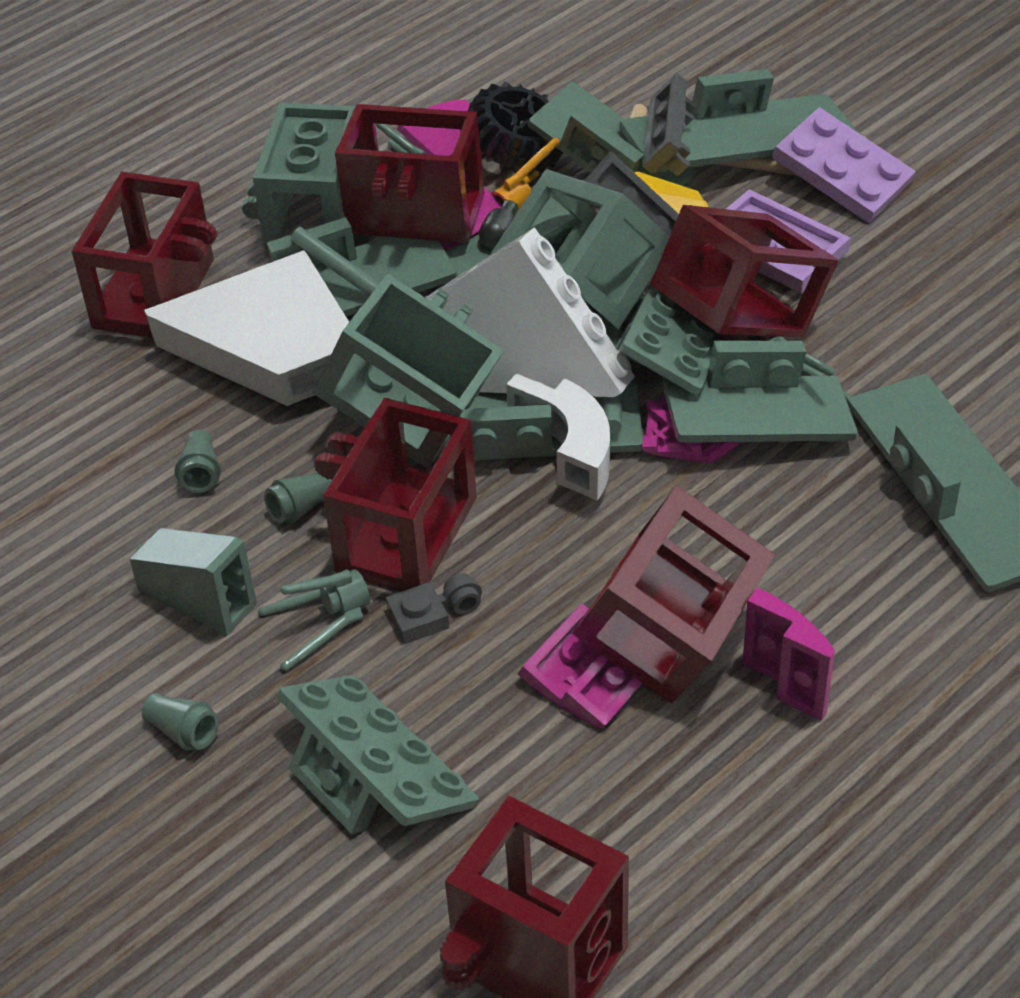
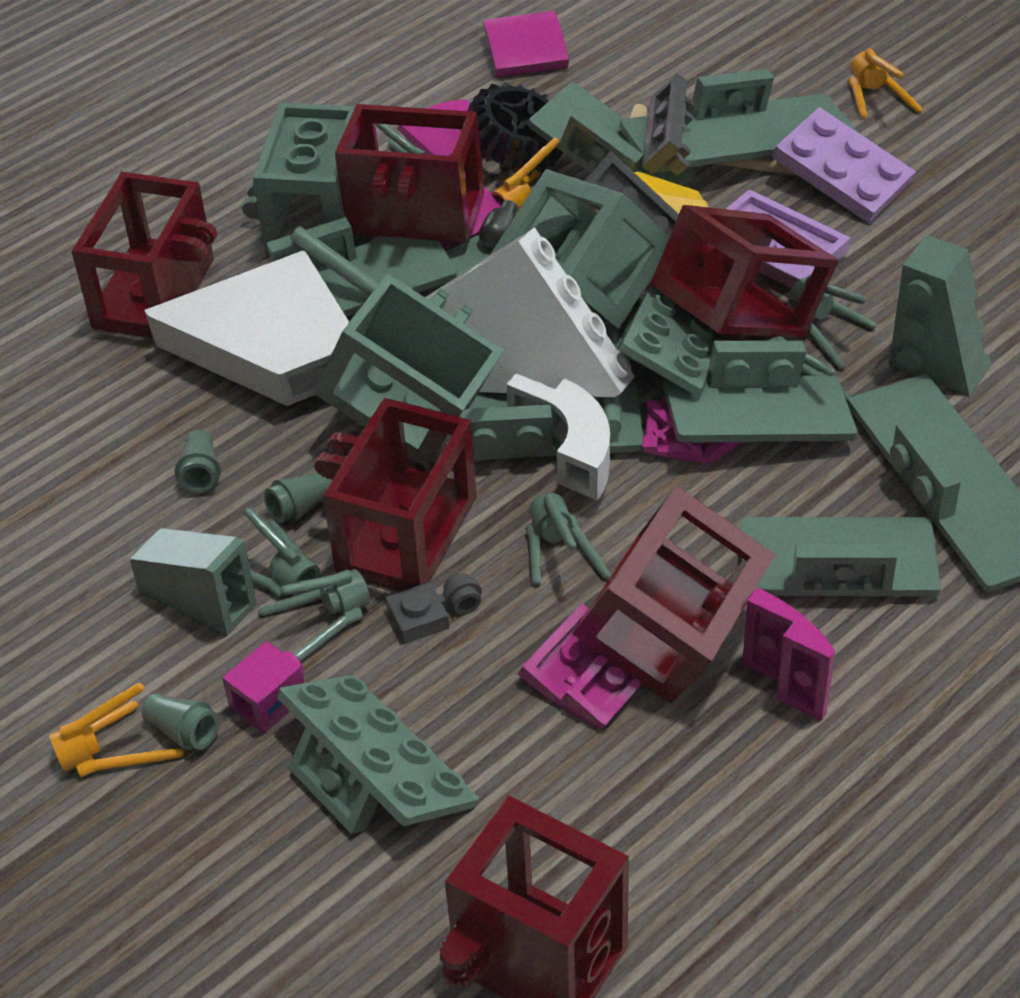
(77, 741): none -> light orange plant
(256, 682): none -> dark pink brick
(288, 564): none -> sand green plant
(526, 43): none -> dark pink slope
(555, 524): none -> sand green plant
(826, 305): none -> sand green plant
(847, 555): none -> sand green bracket
(871, 73): none -> light orange plant
(938, 318): none -> sand green wedge

